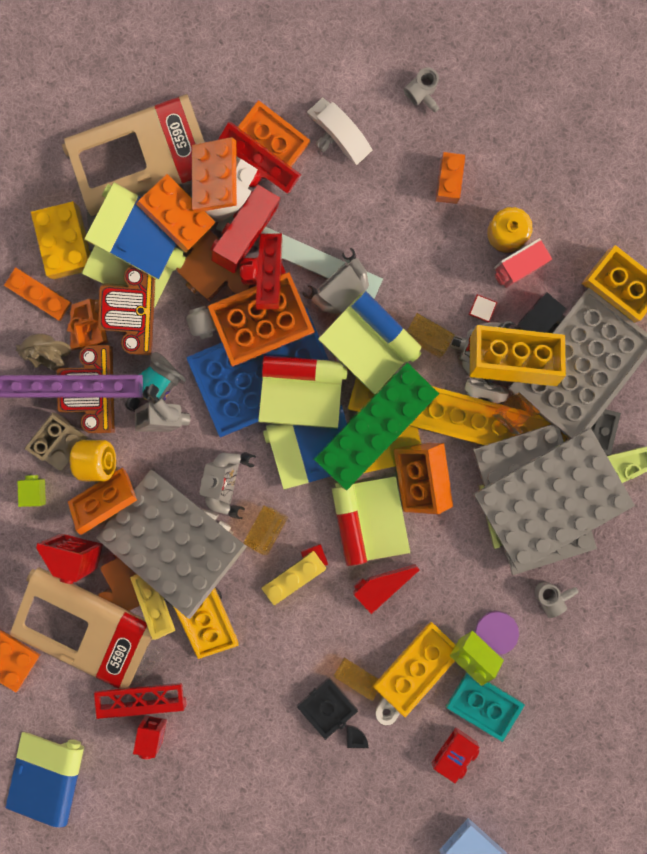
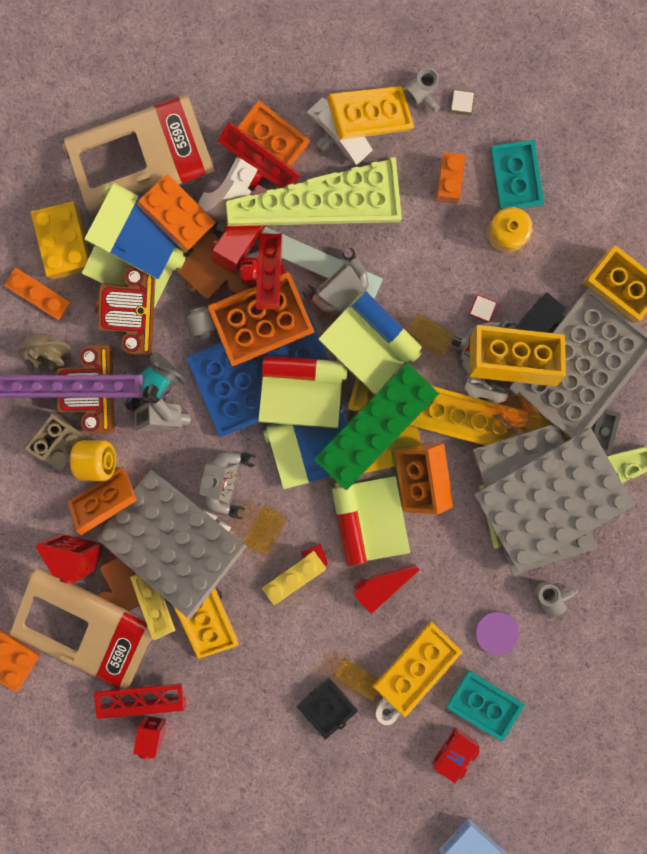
(31, 491): lime brick -> none
(45, 779): blue door -> none
(82, 322): orange slope -> none
(214, 175): orange plate -> none
(345, 197): none -> yellowish green wing
(356, 738): black tile -> none
(370, 112): none -> yellow tile
(462, 102): none -> white tile
(476, 658): lime brick -> none
(517, 175): none -> teal plate
(522, 263): coral piece -> none

